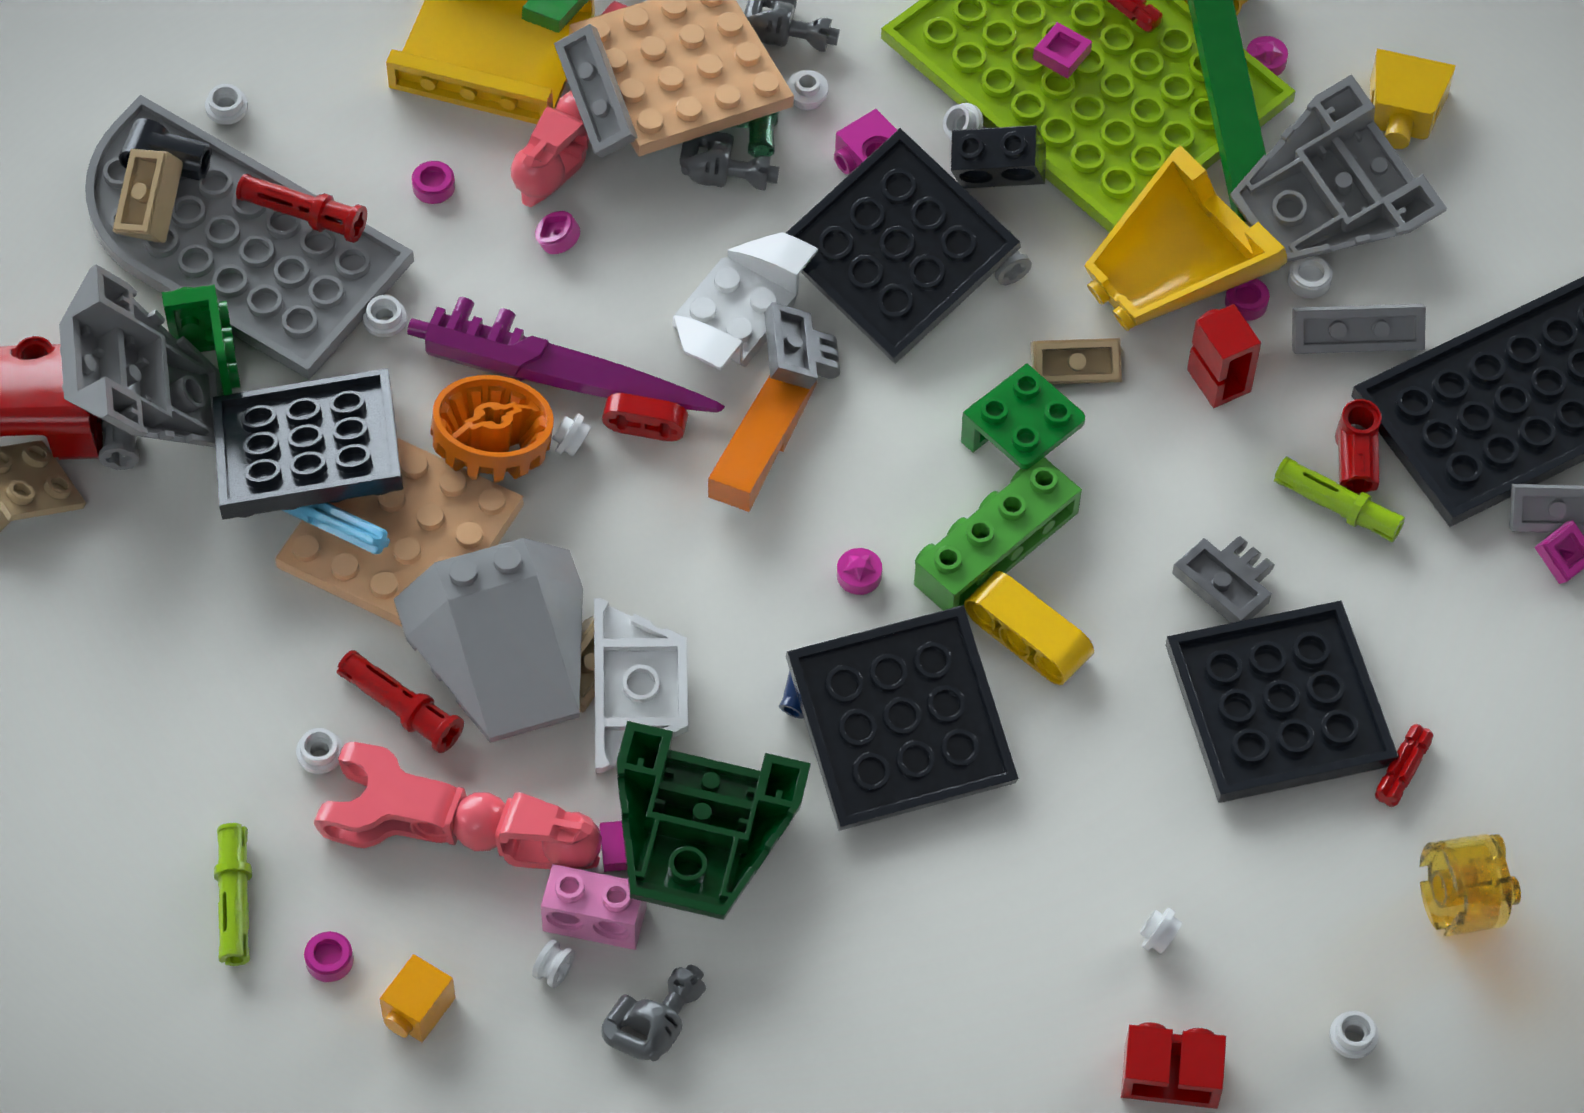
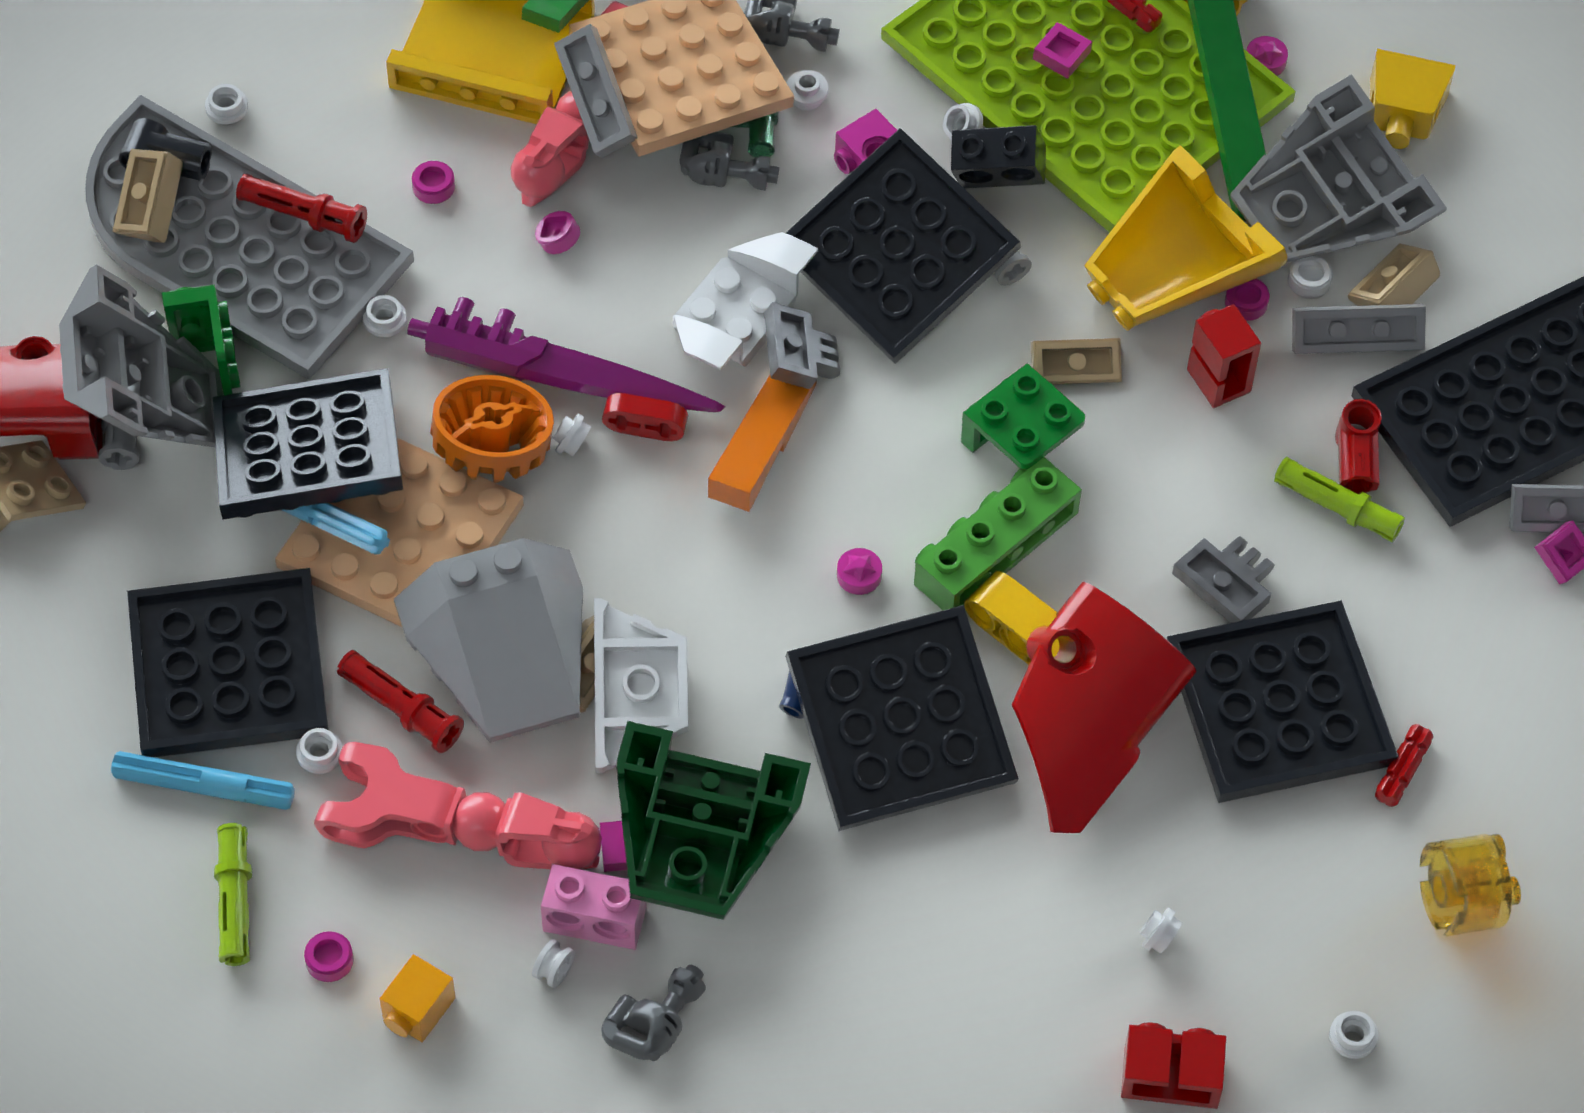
(203, 780): none -> medium azure axle
(226, 663): none -> black plate
(1093, 701): none -> red panel
(1397, 278): none -> tan slope

